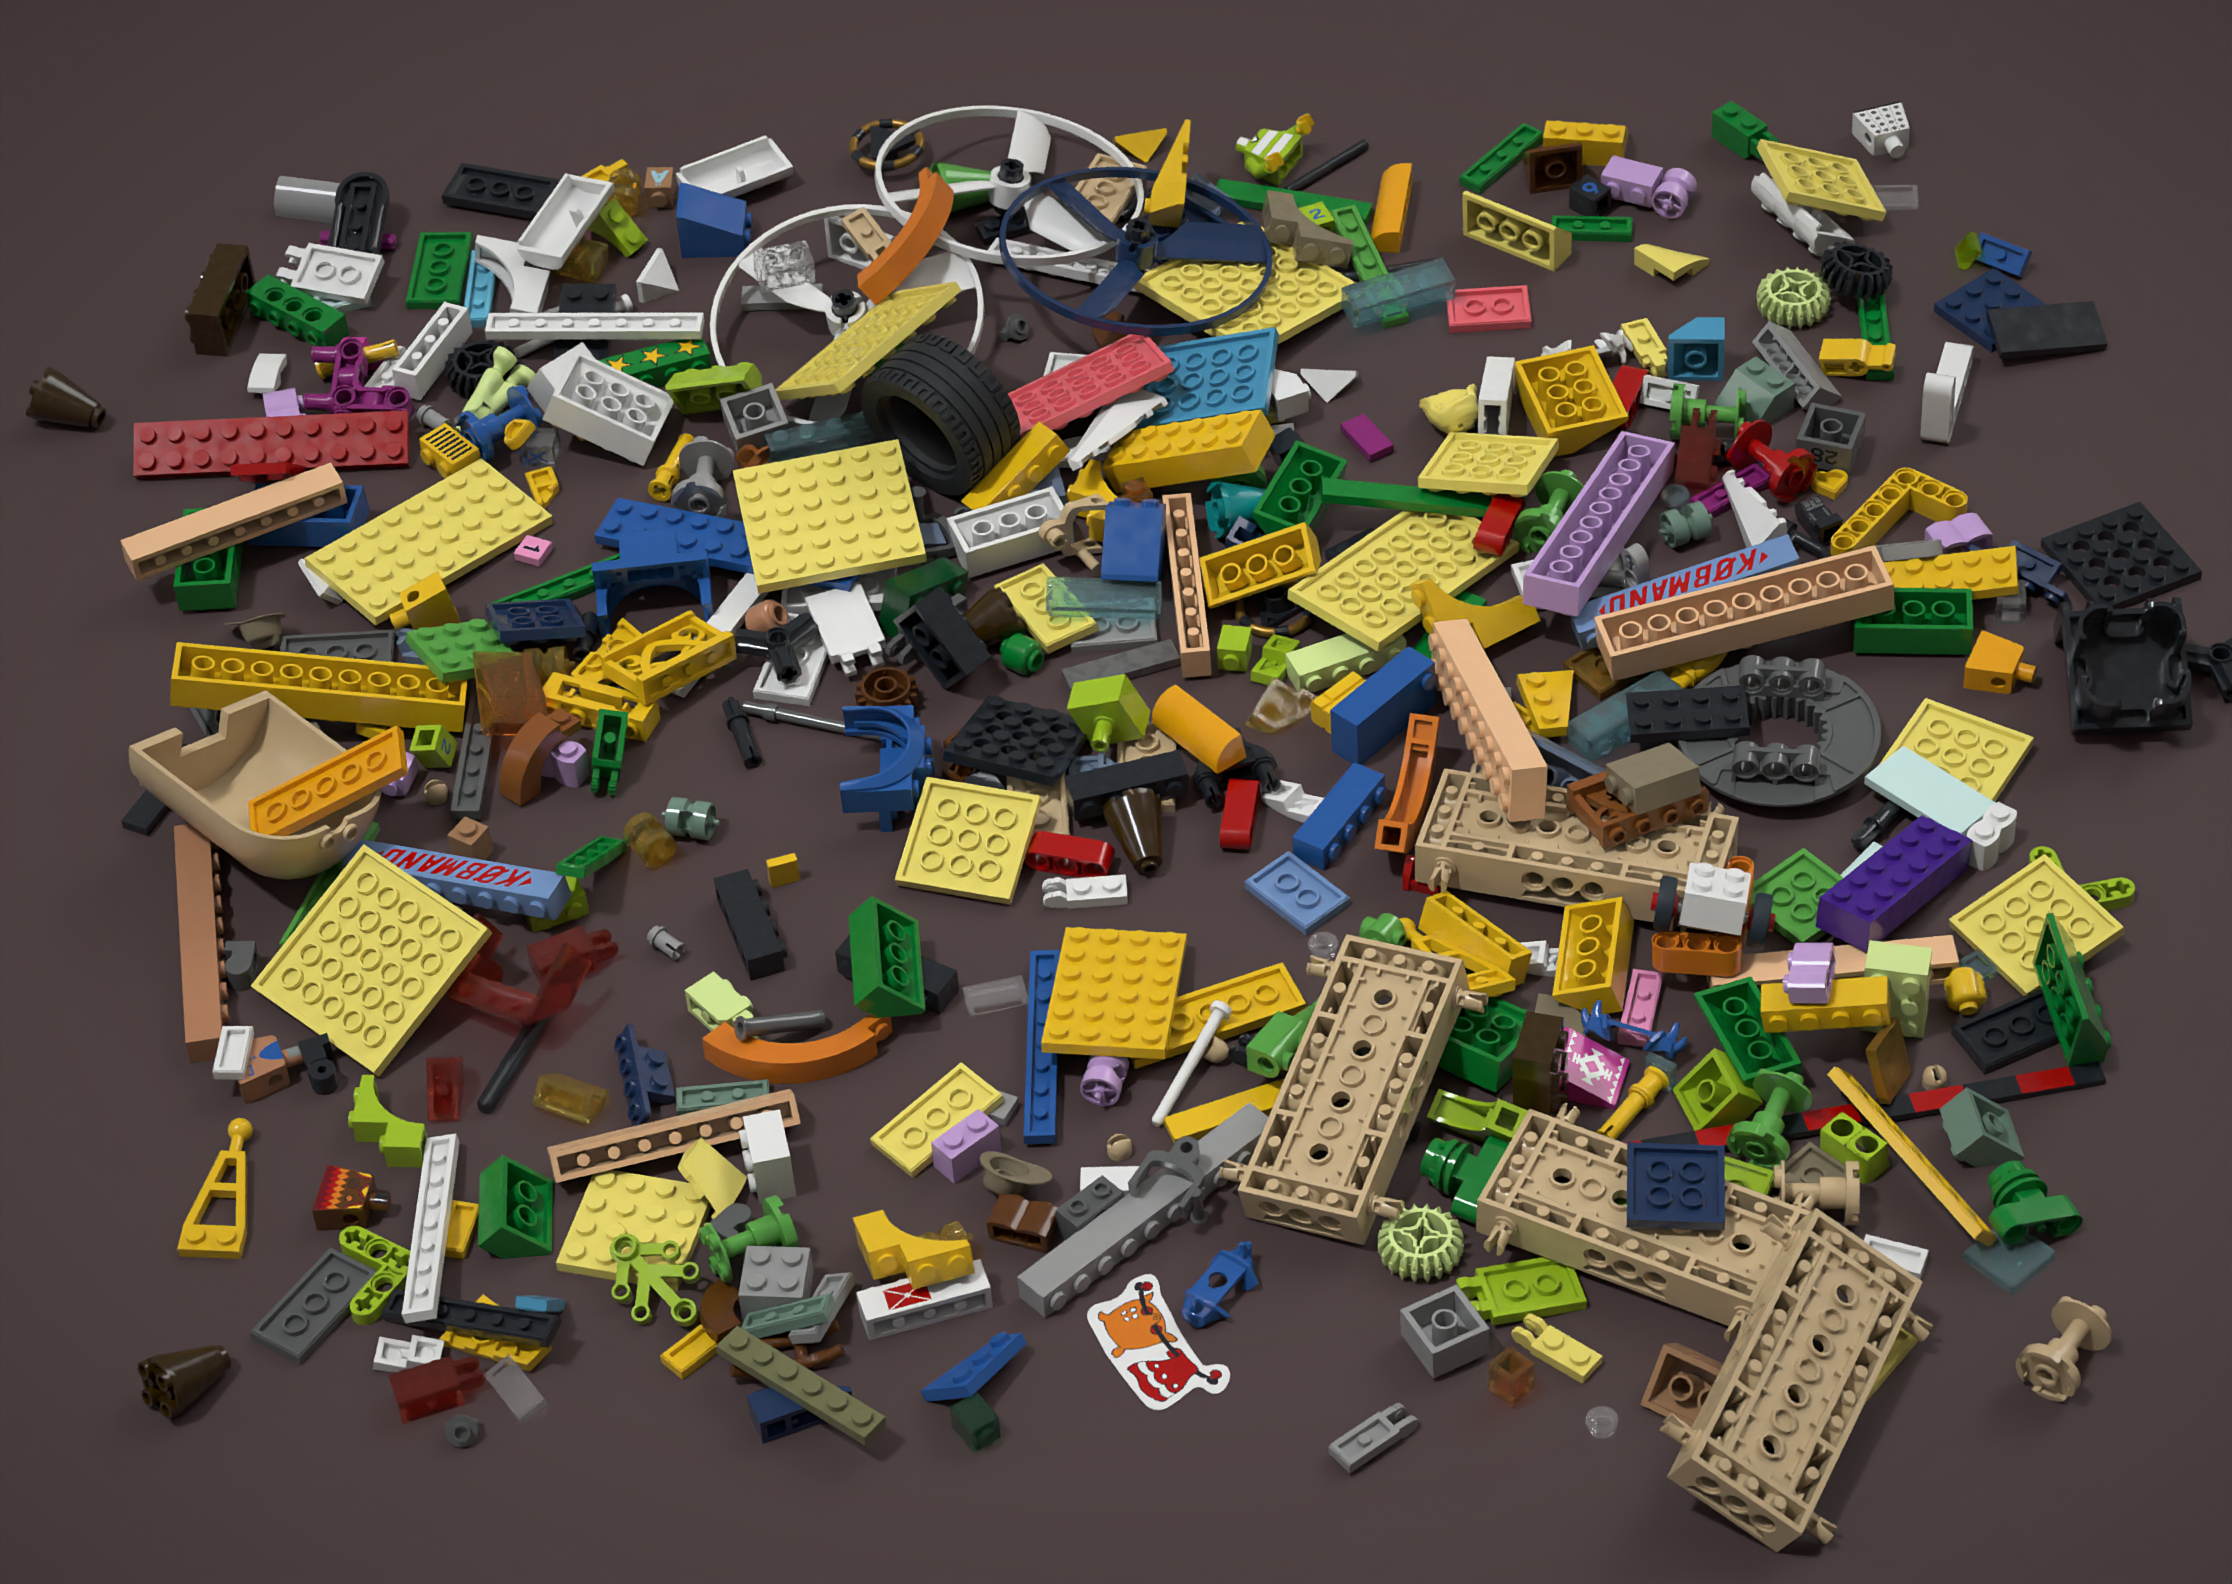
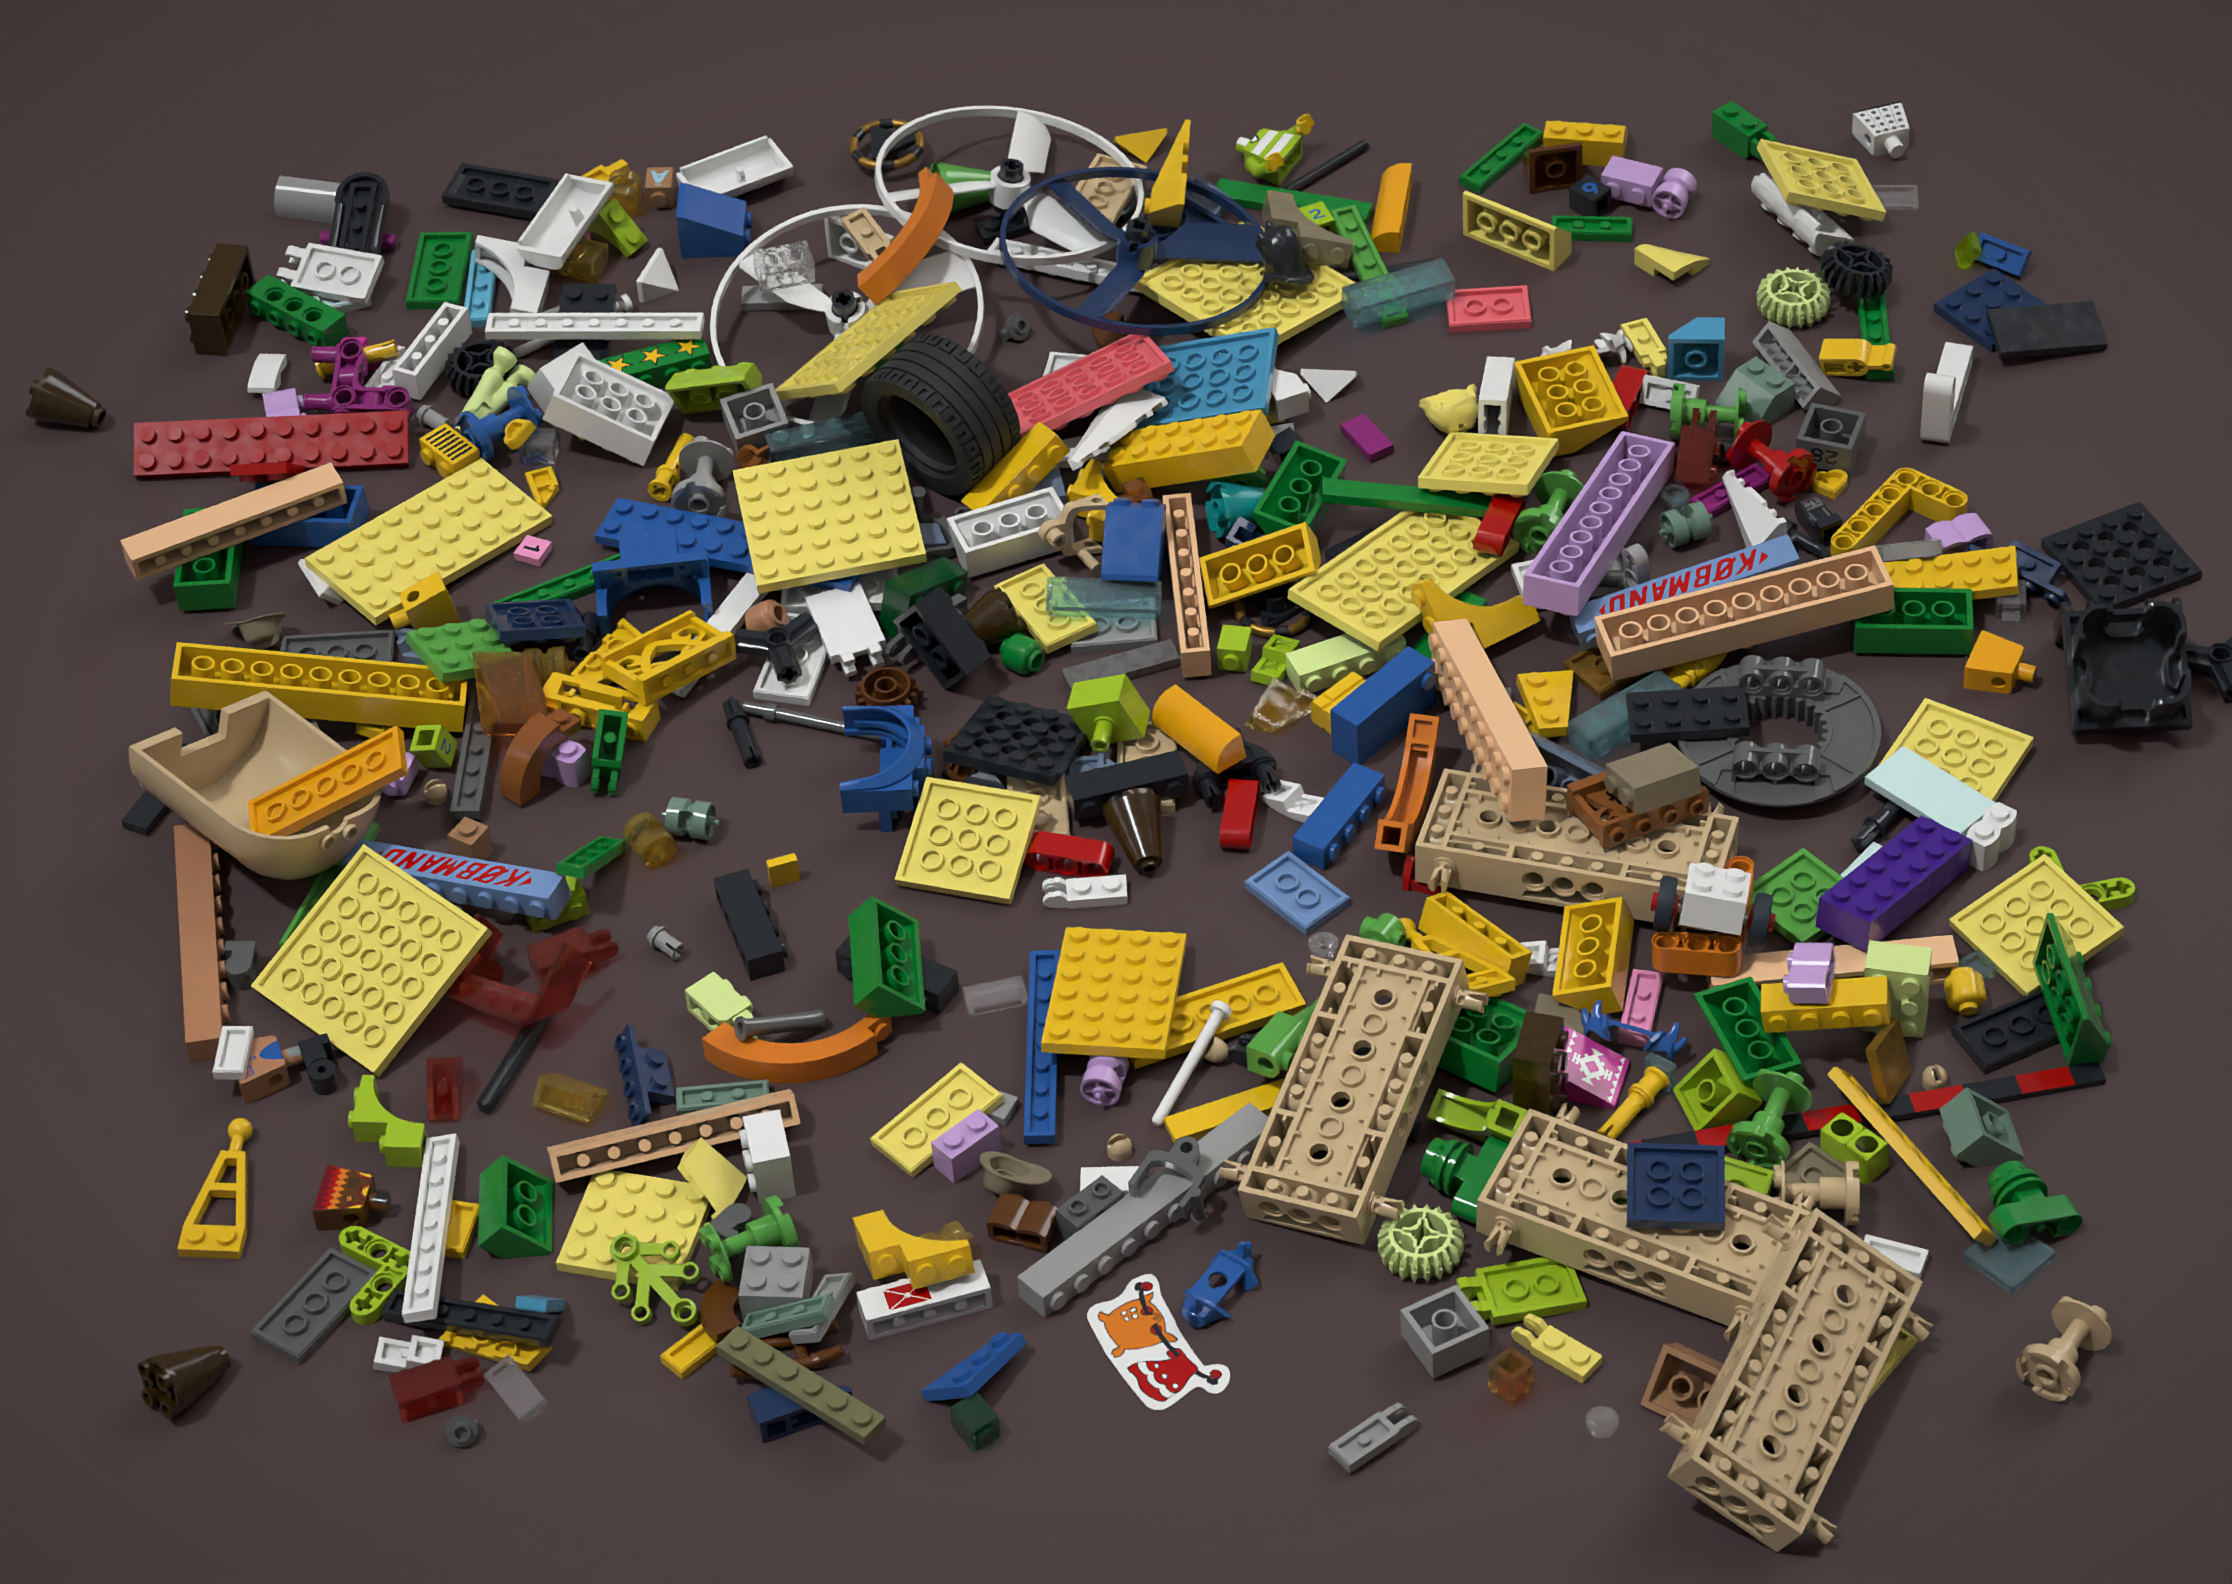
(1283, 256): none -> black hair

